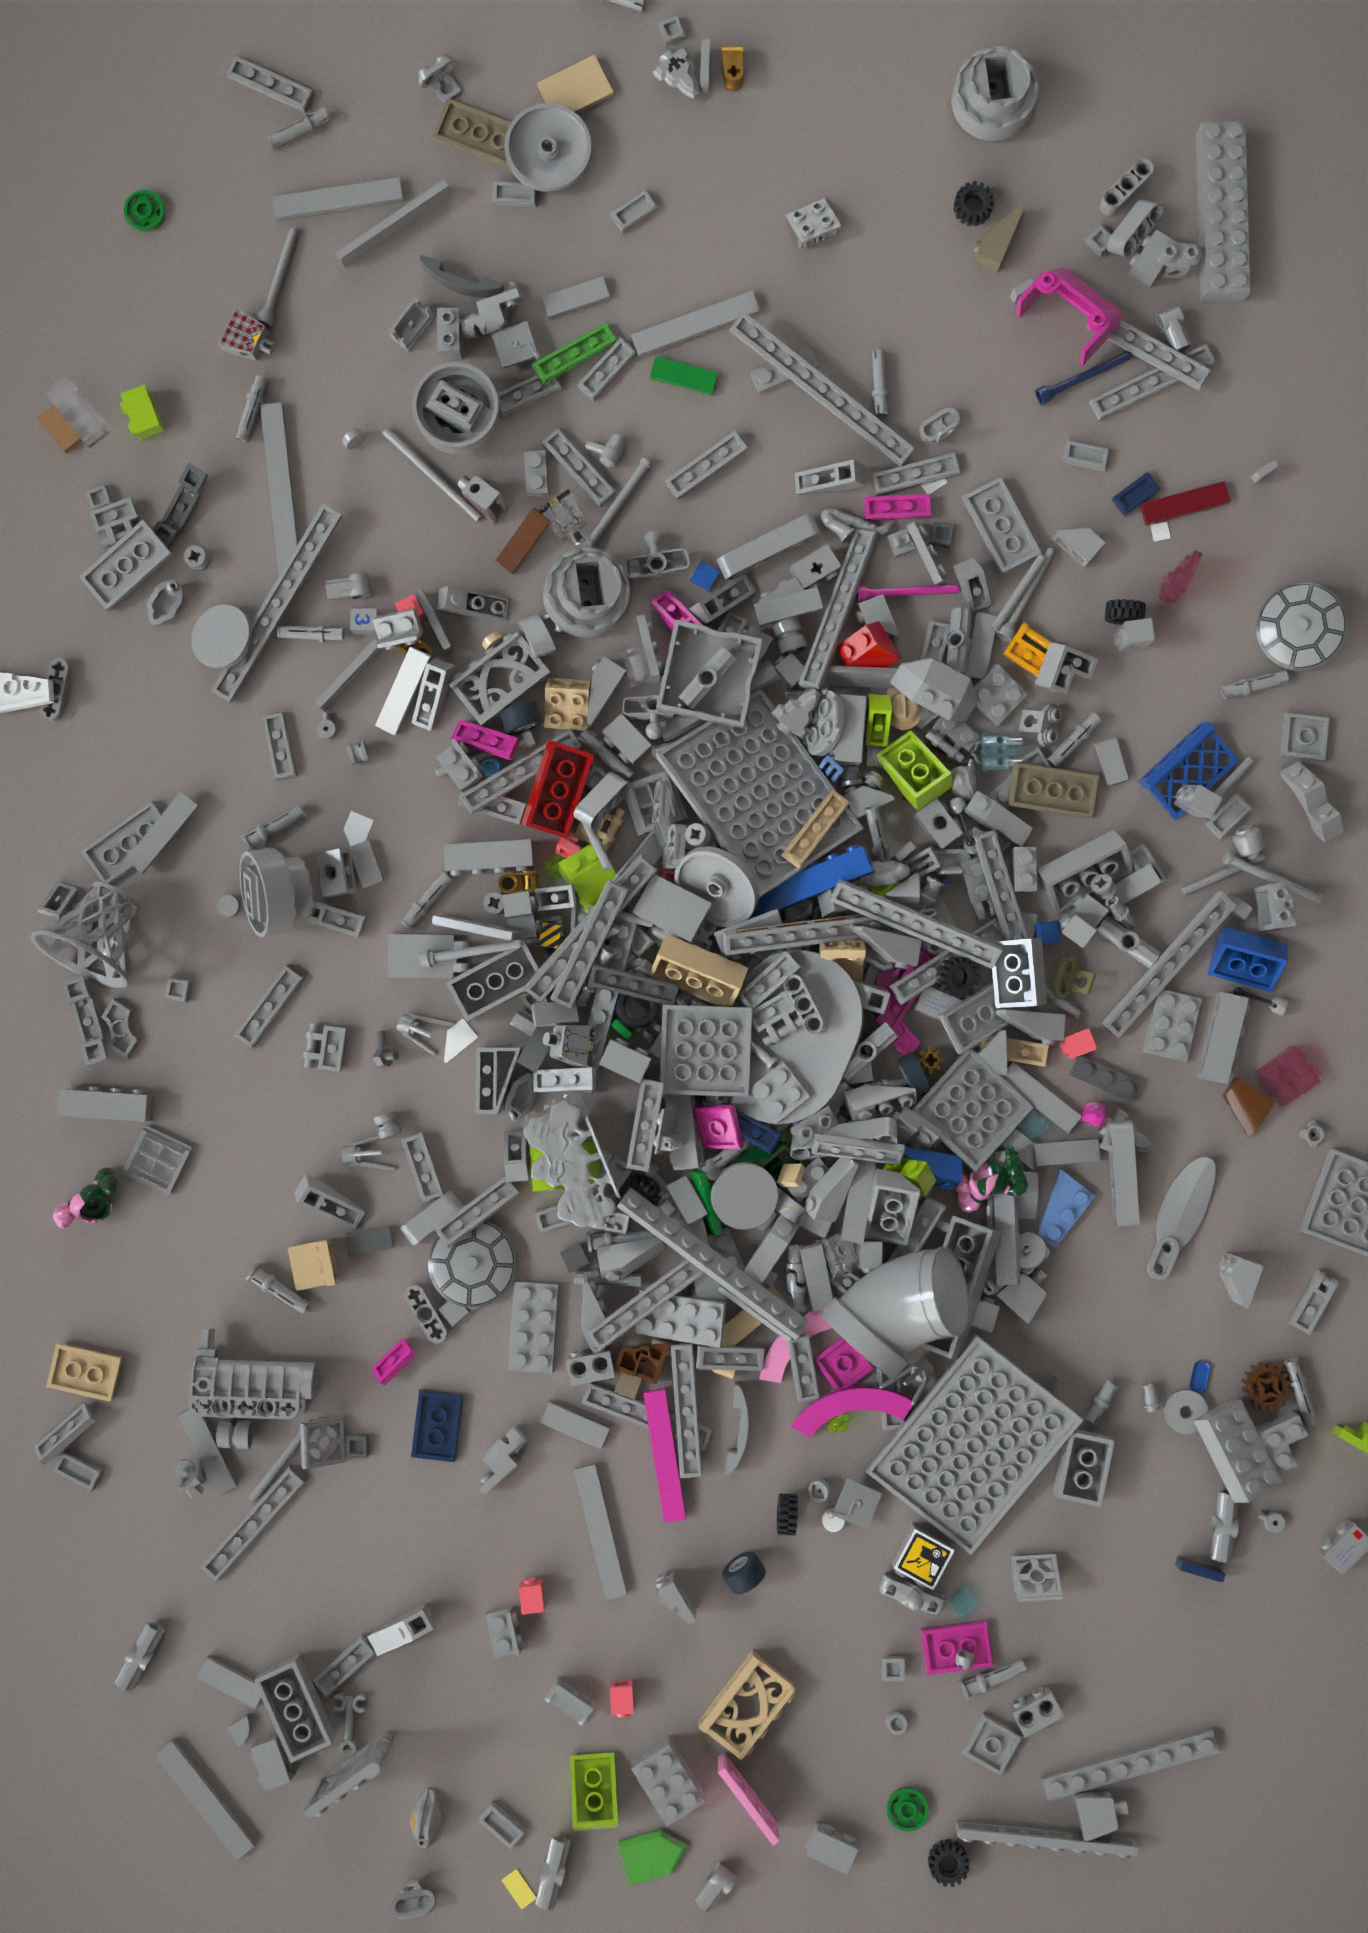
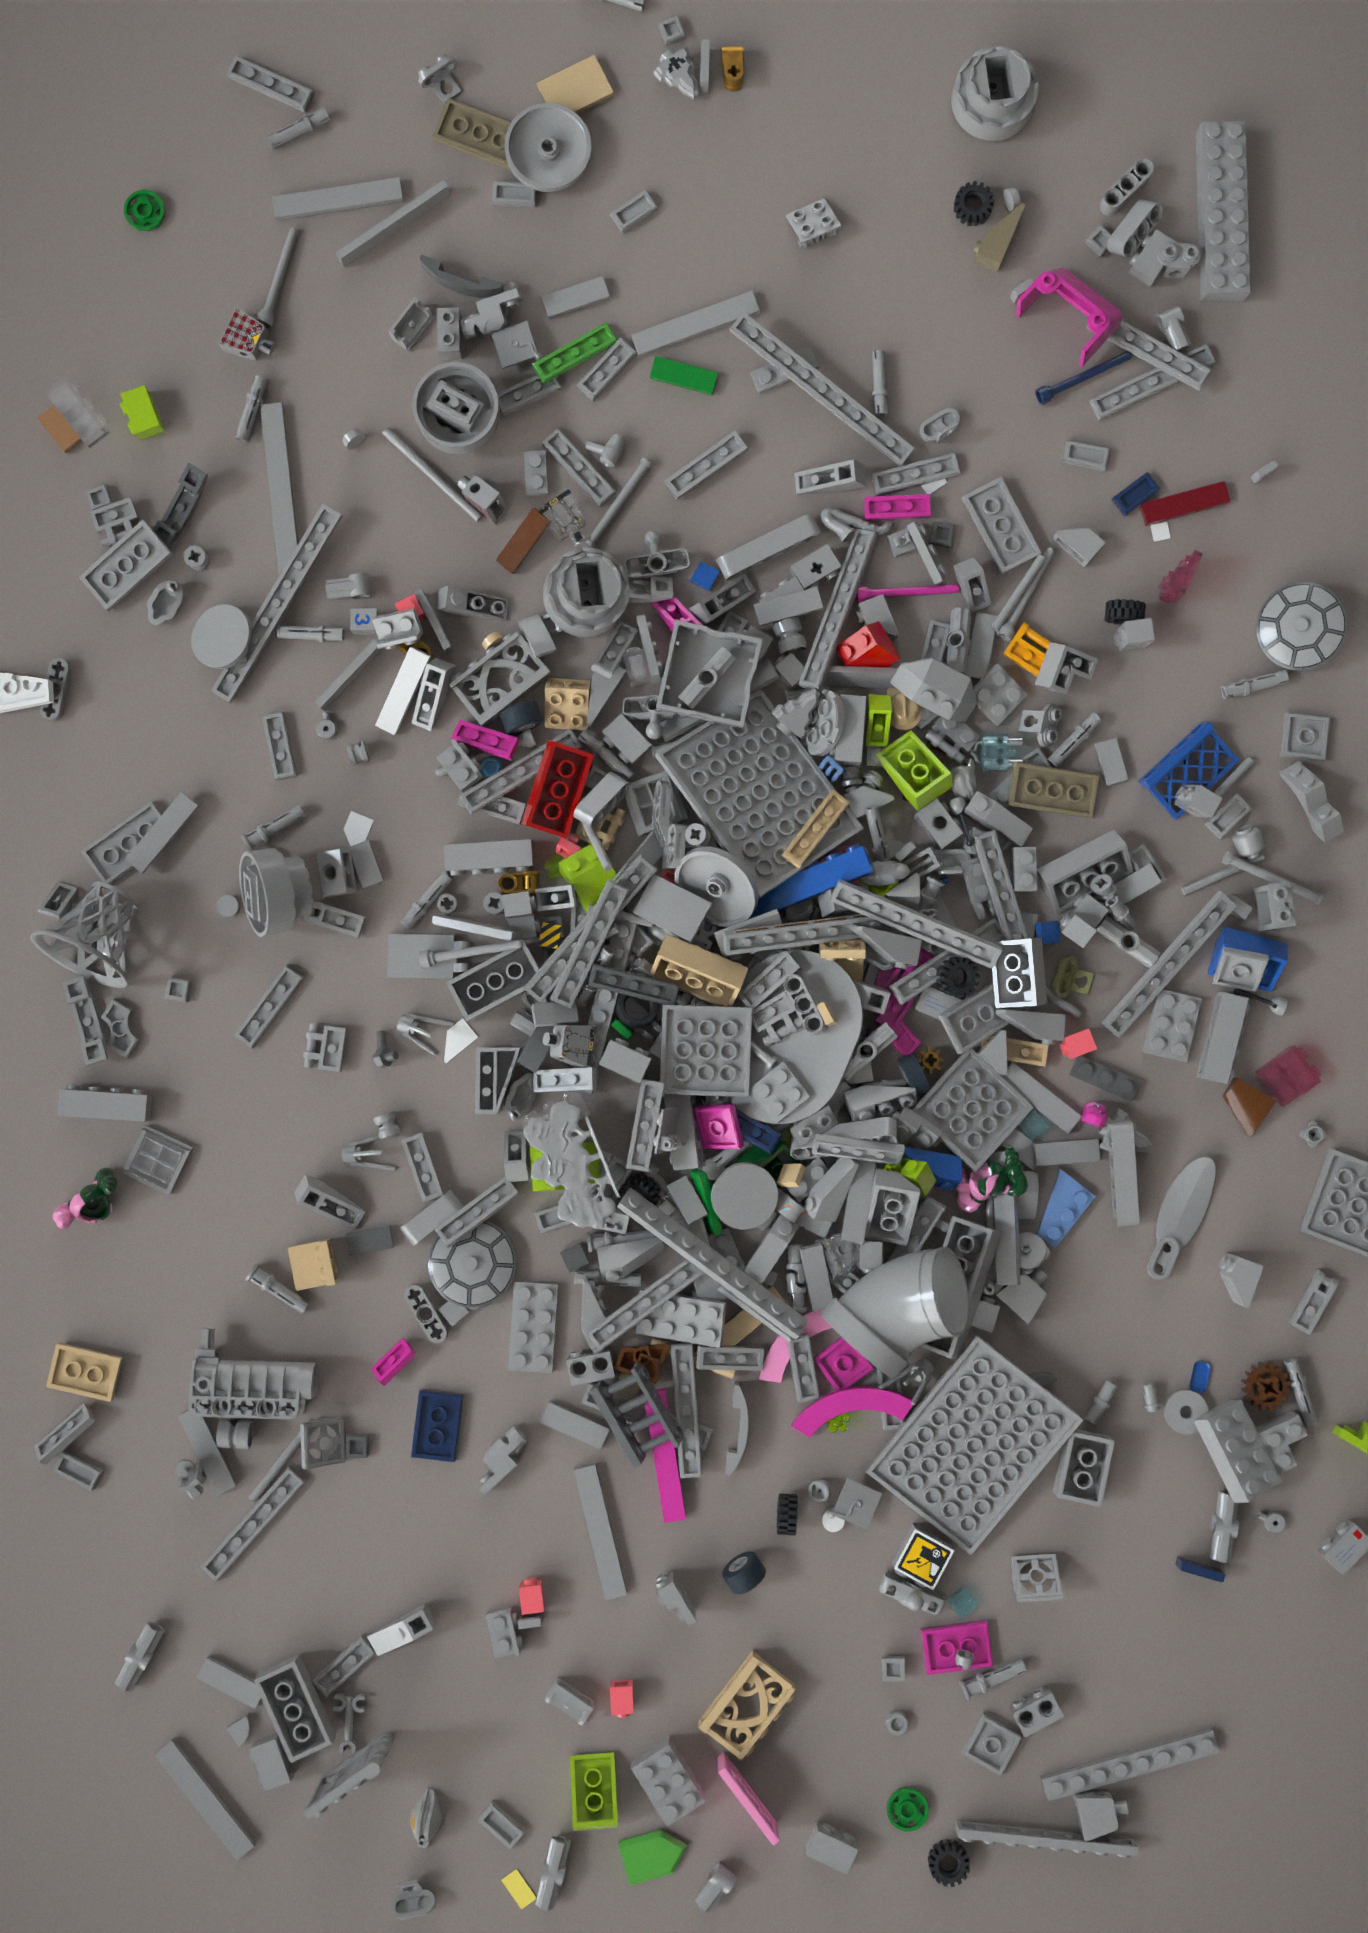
(442, 908): none -> light grey bush
(530, 1620): none -> light grey tile
(613, 650): none -> light grey tile
(625, 1432): none -> dark grey fence
(651, 591): none -> light grey slope
(826, 1014): none -> tan tile
(1011, 198): none -> light grey tile
(1240, 969): none -> light grey tile

